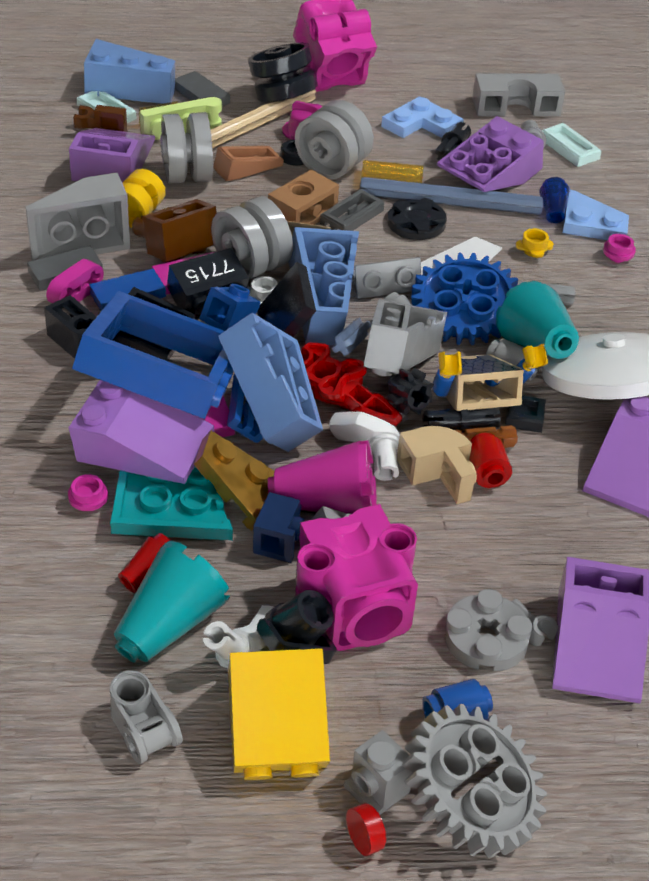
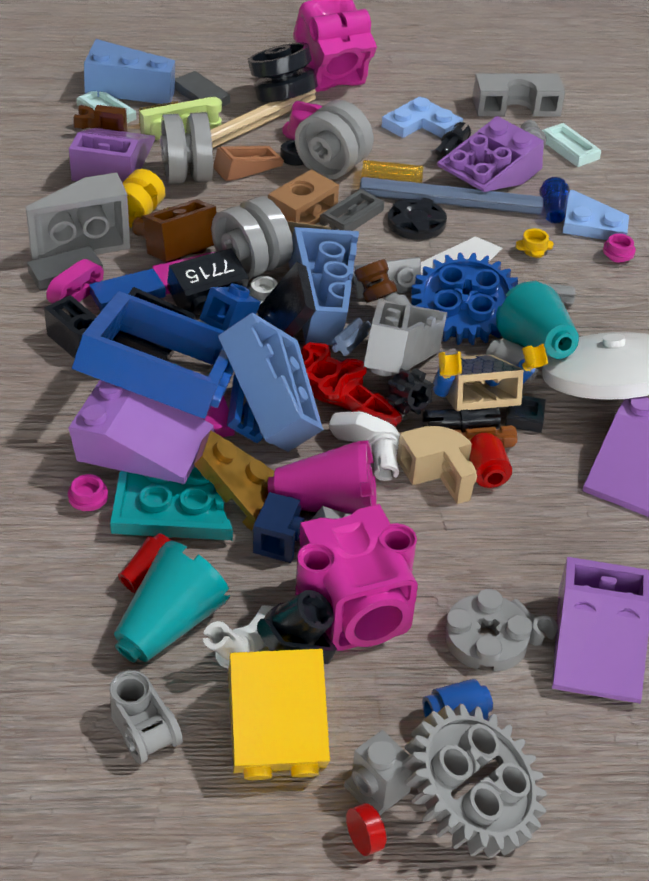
(372, 273): none -> reddish brown wheel

